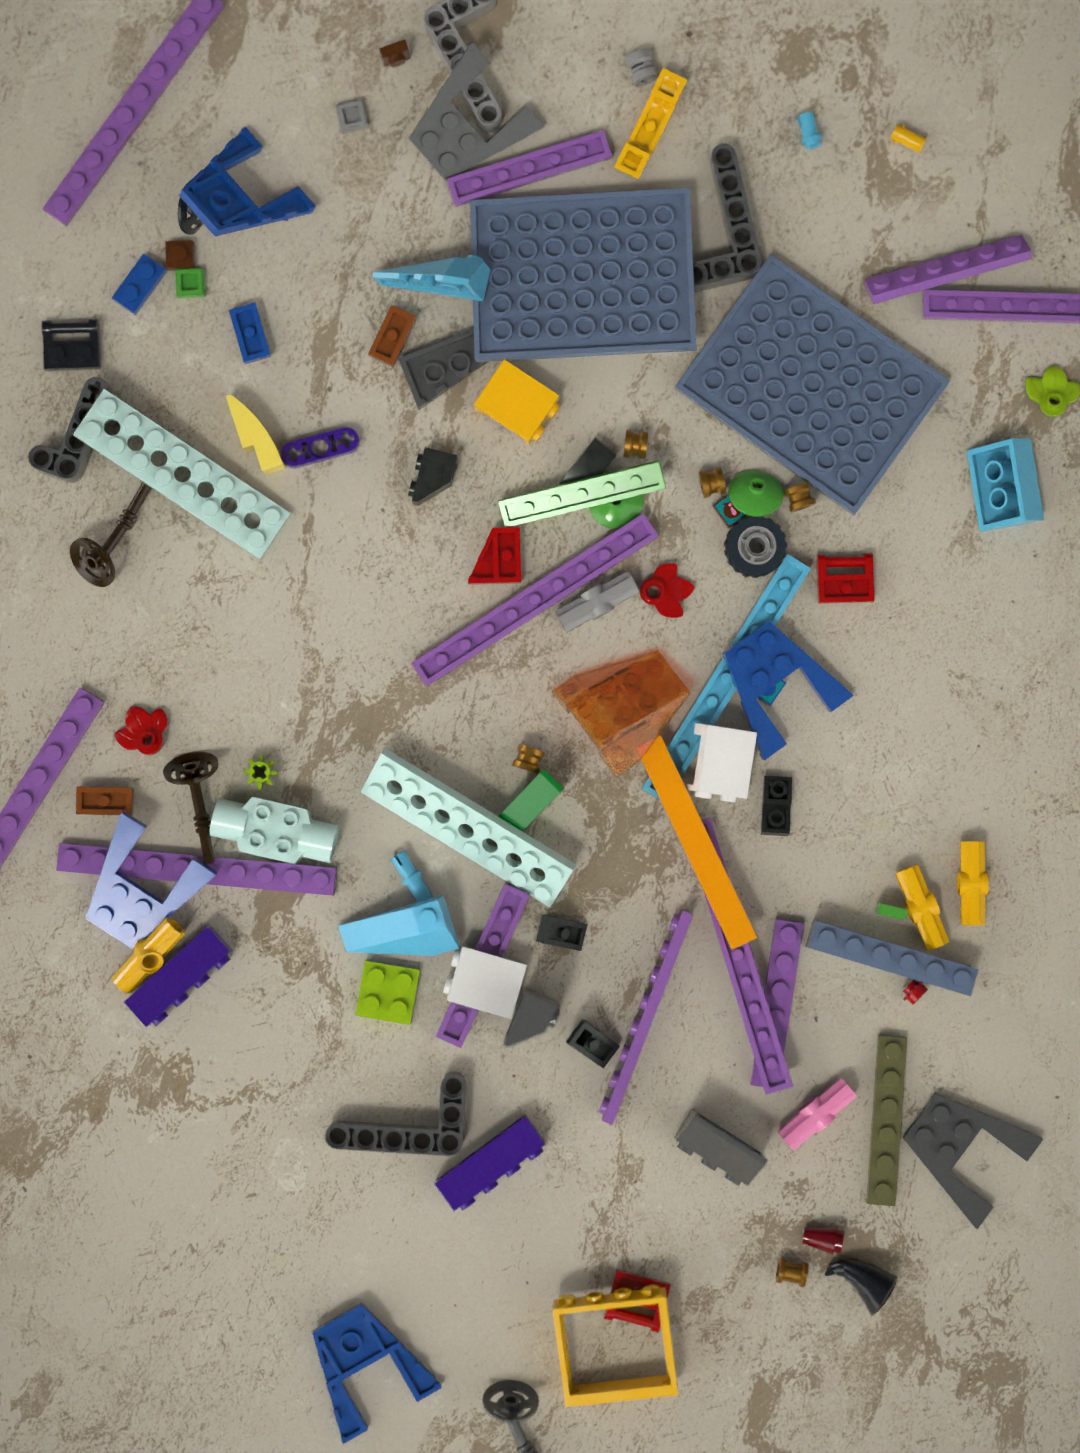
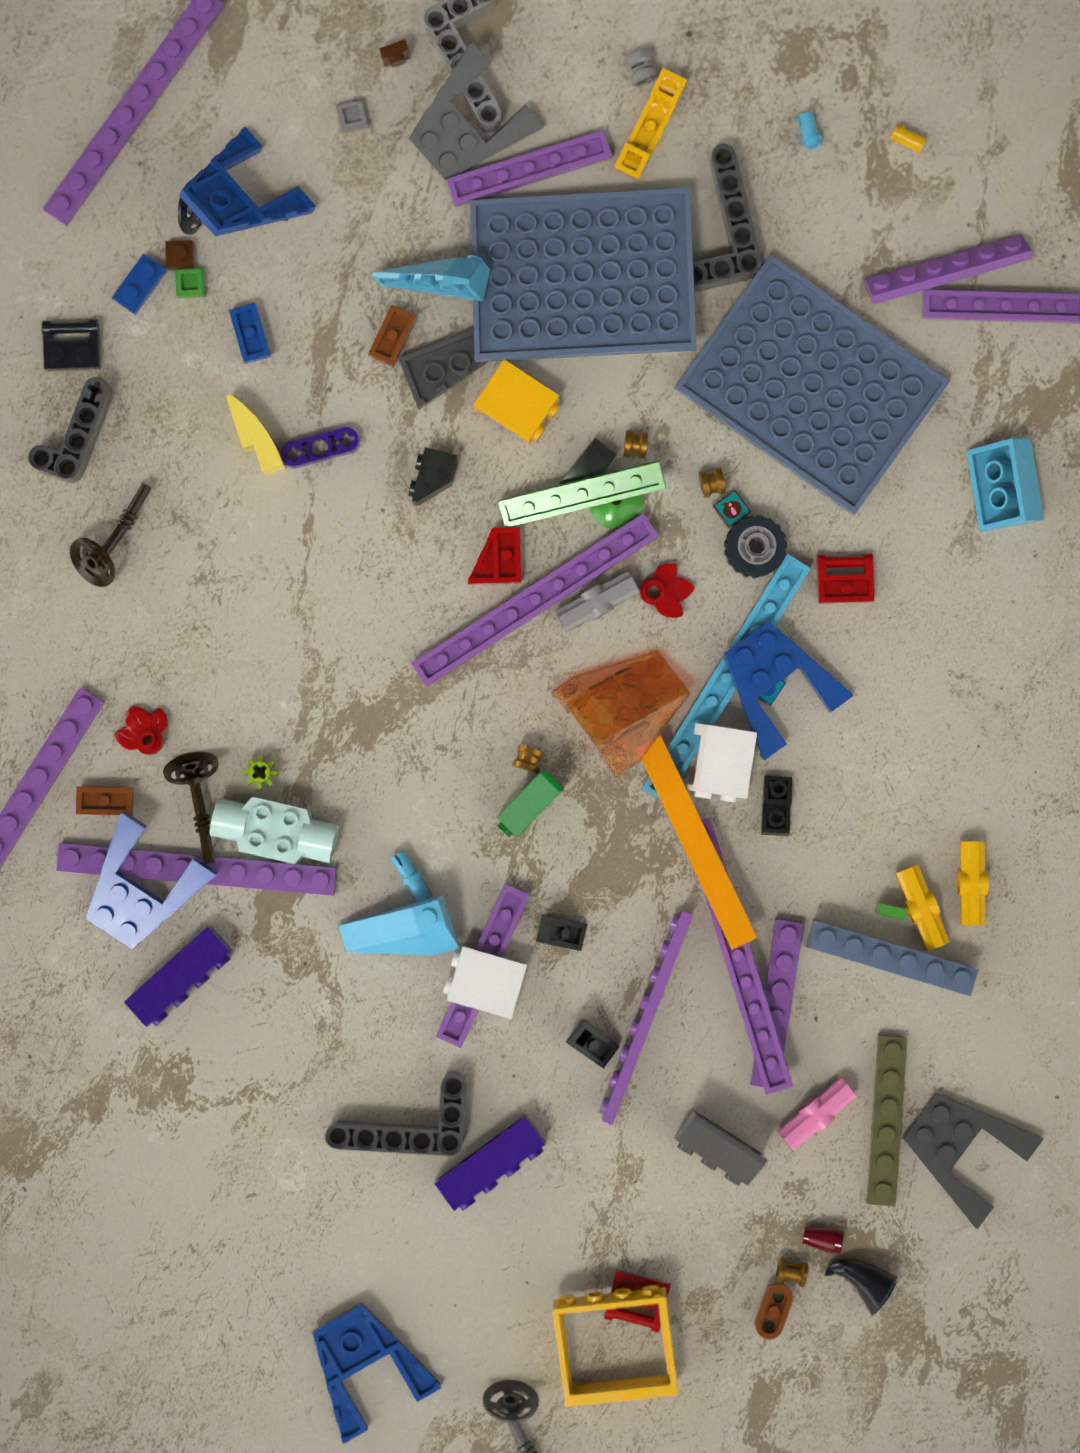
(139, 966): yellow piece -> none
(180, 454): light aqua plate -> none
(387, 992): lime plate -> none
(470, 844): light aqua plate -> none
(531, 1017): dark grey slope -> none
(752, 500): bright green dish -> none
(774, 1310): none -> dark orange plate
(799, 497): pearl gold wheel -> none
(914, 991): red plate -> none
(1052, 387): lime plate -> none

